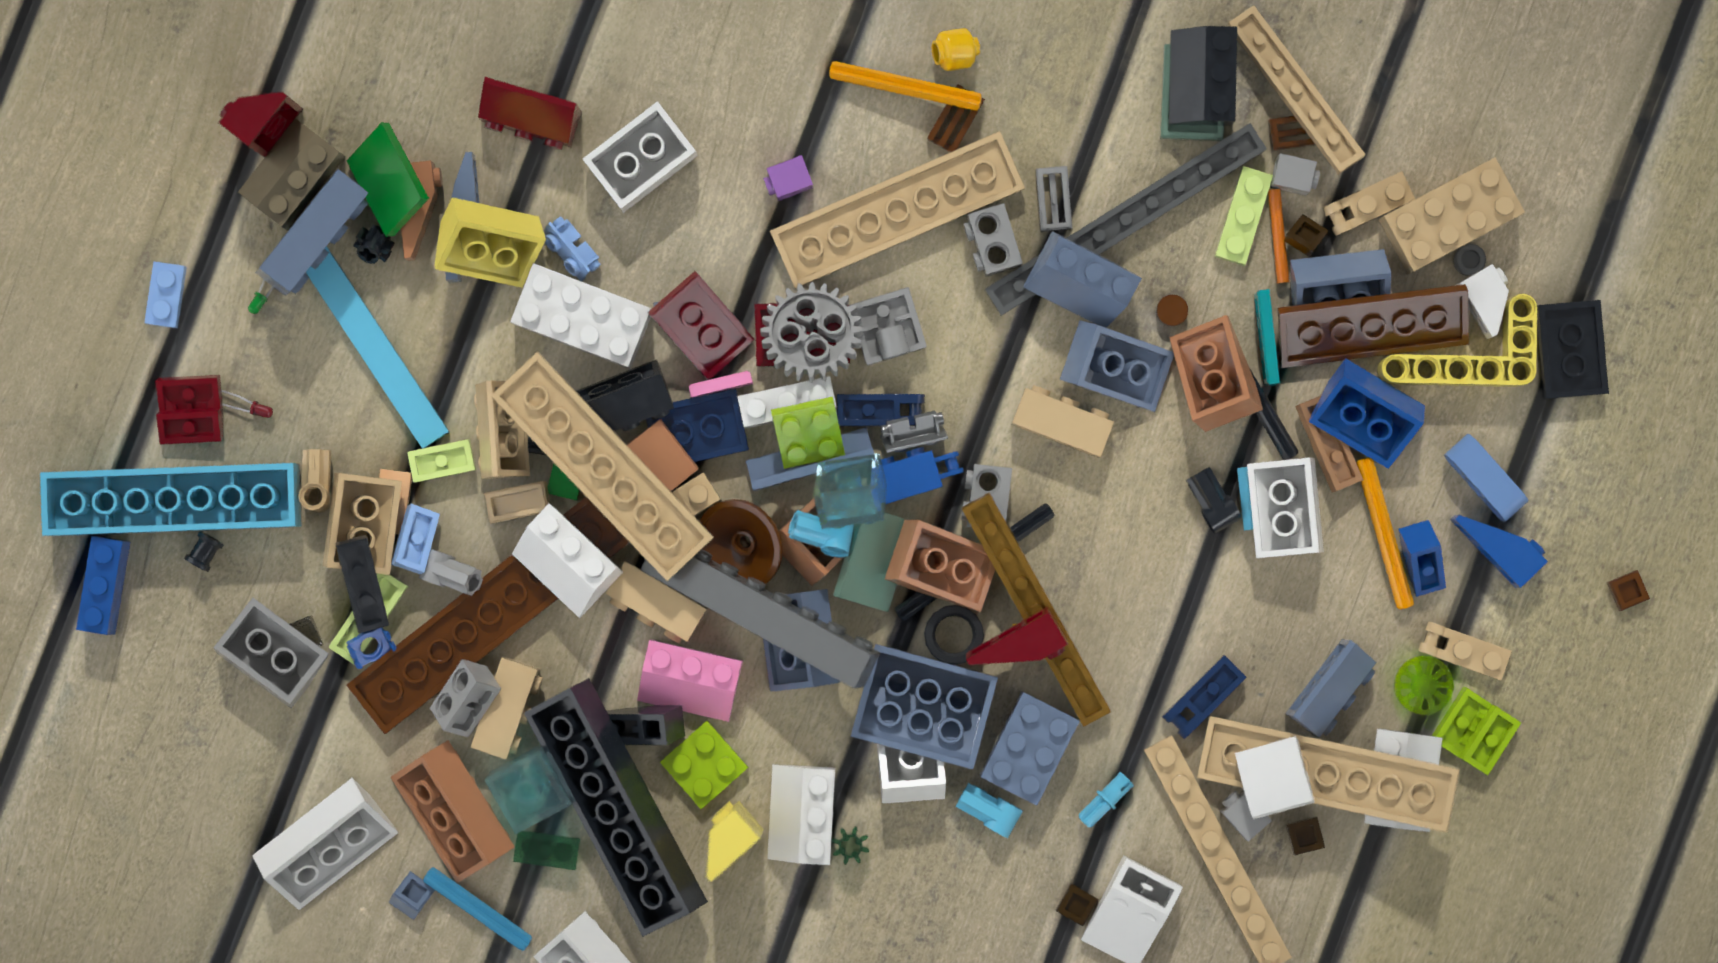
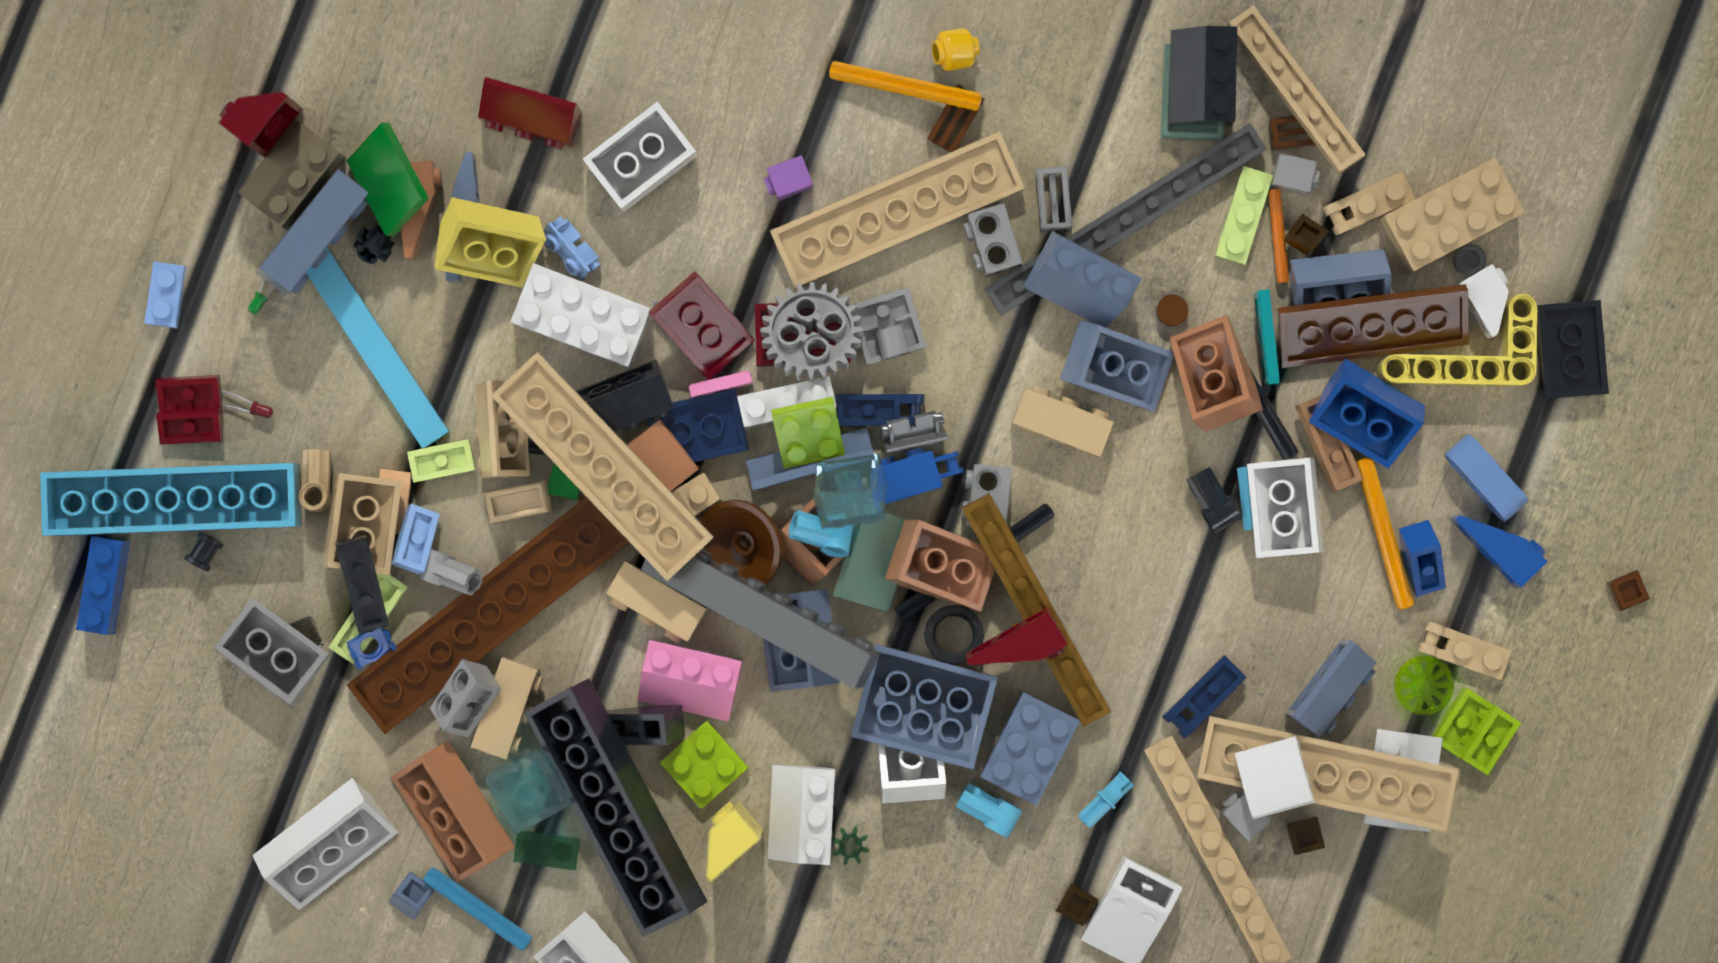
(565, 560): white slope -> none

